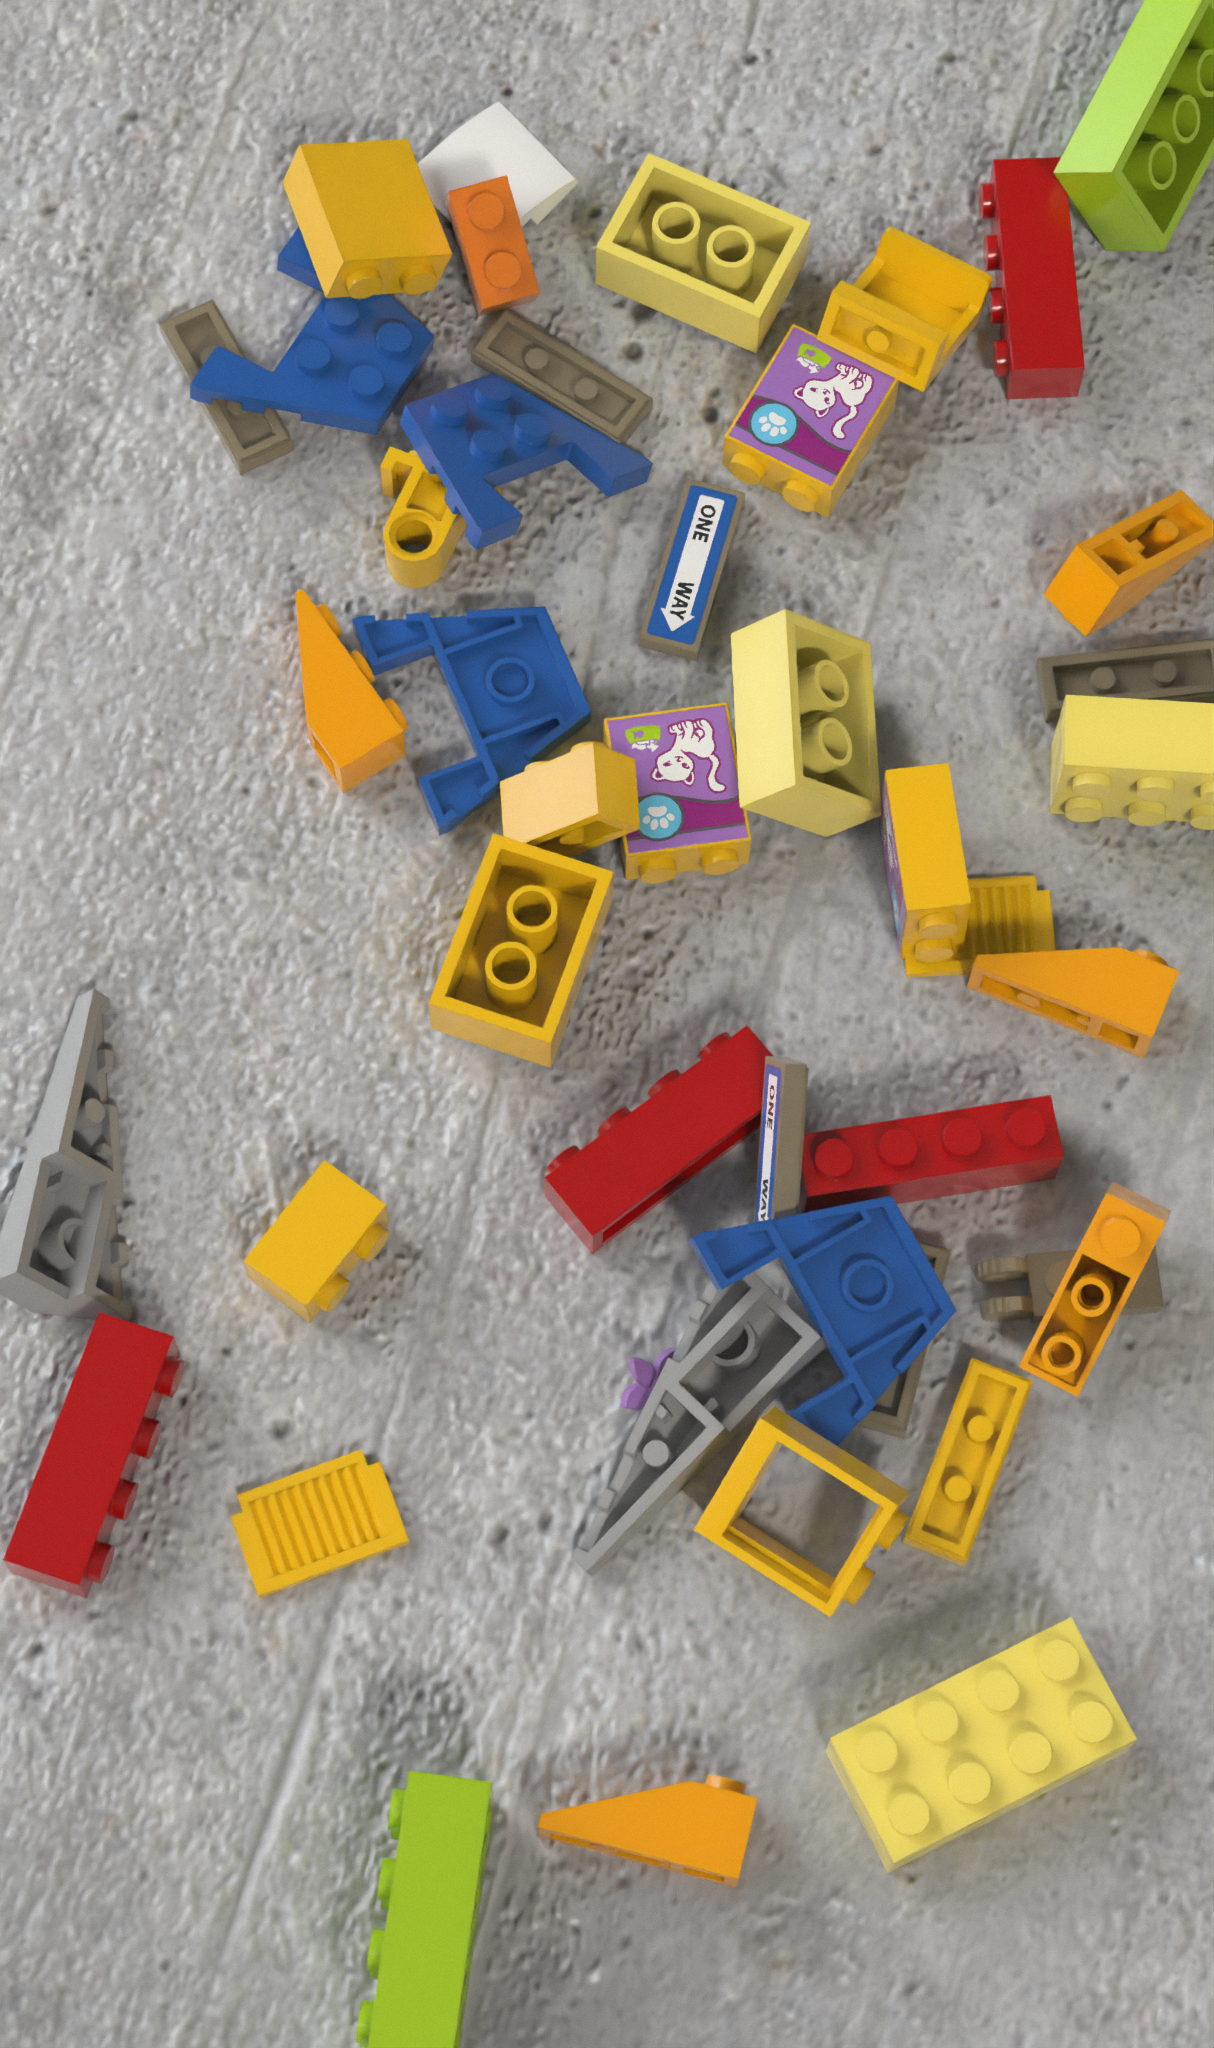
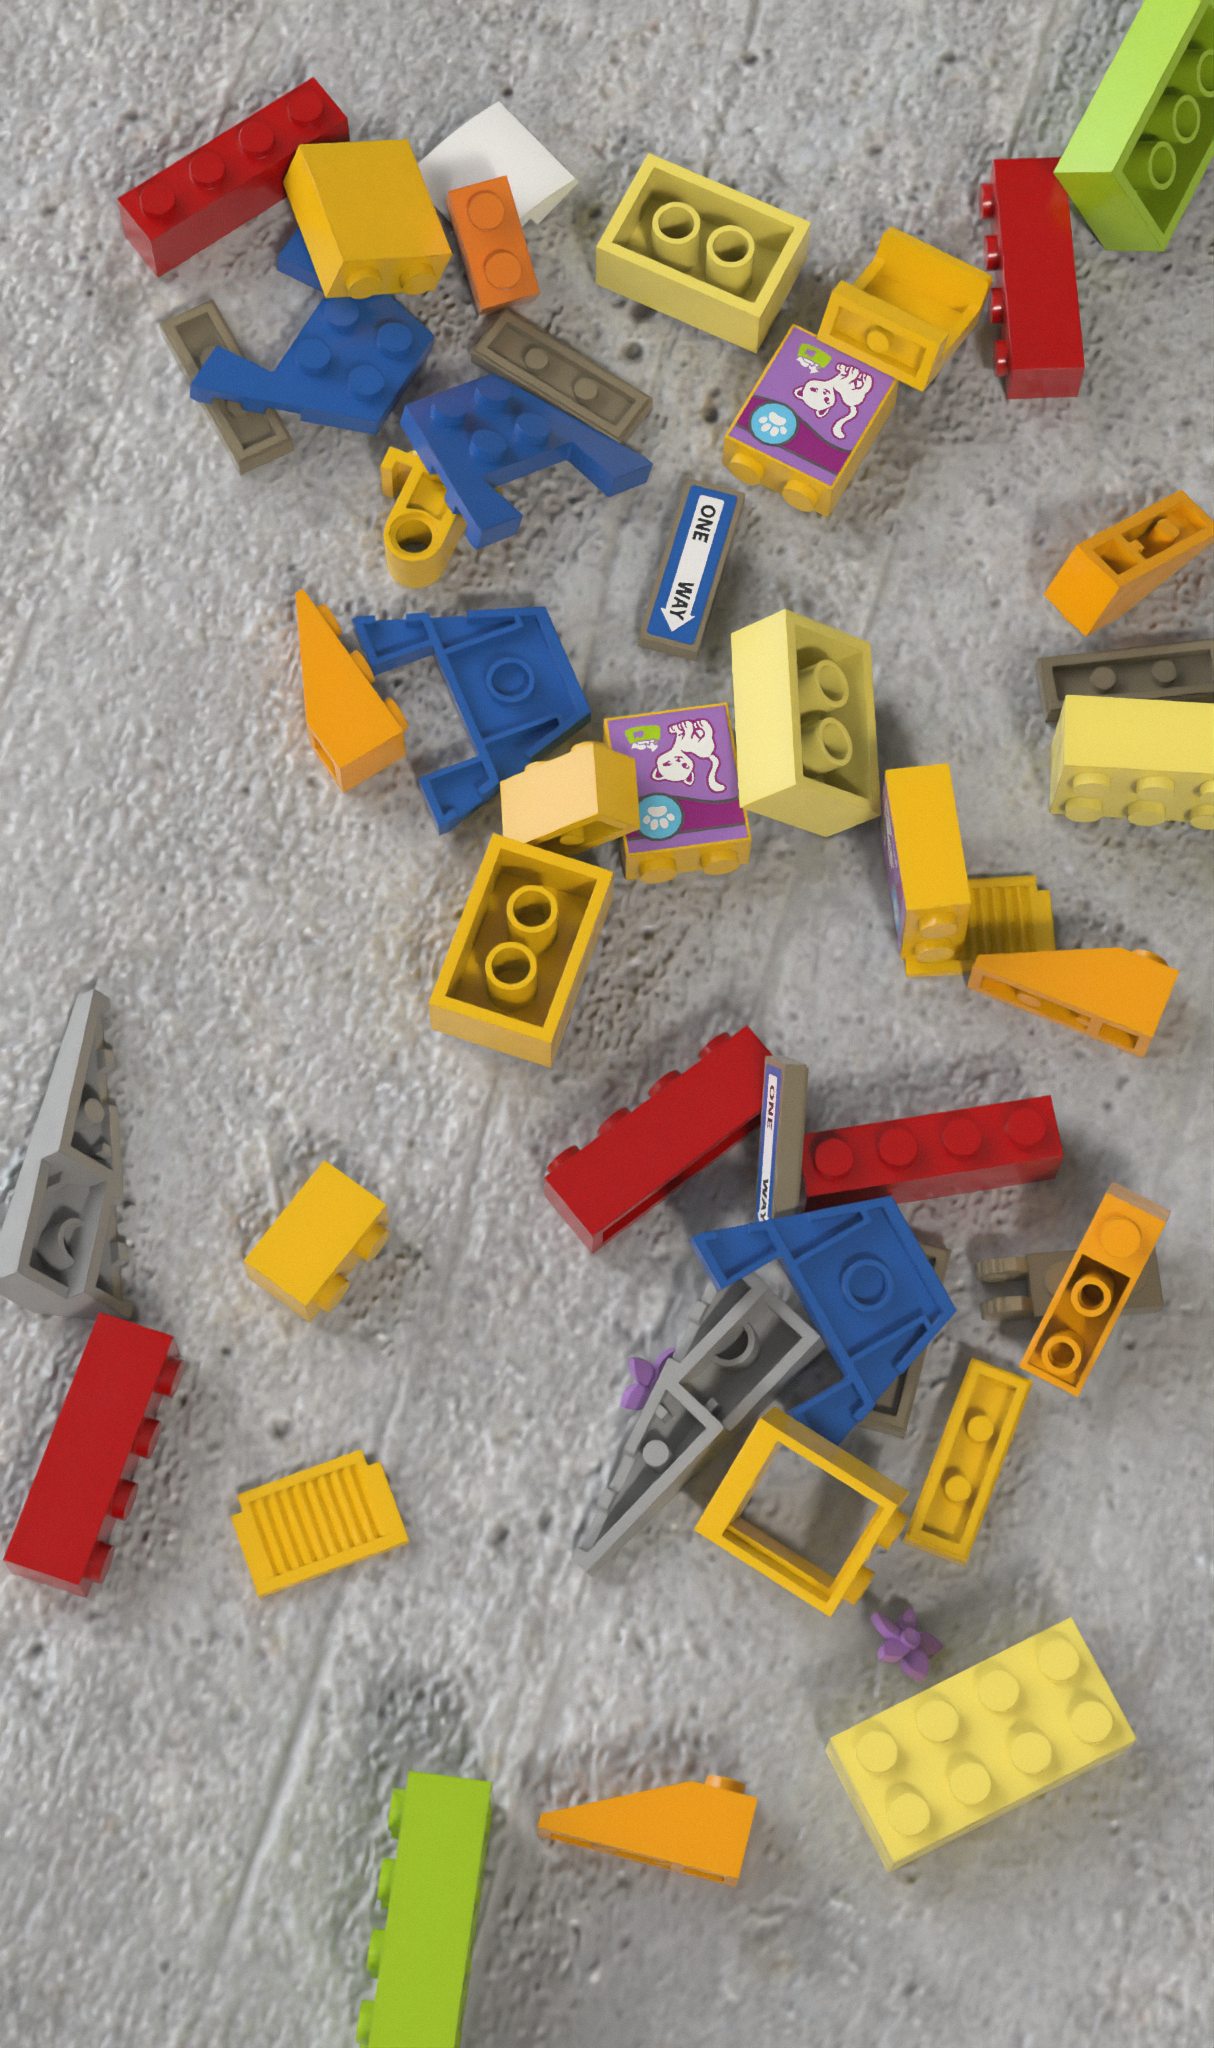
(227, 178): none -> red brick
(906, 1644): none -> medium lavender plant

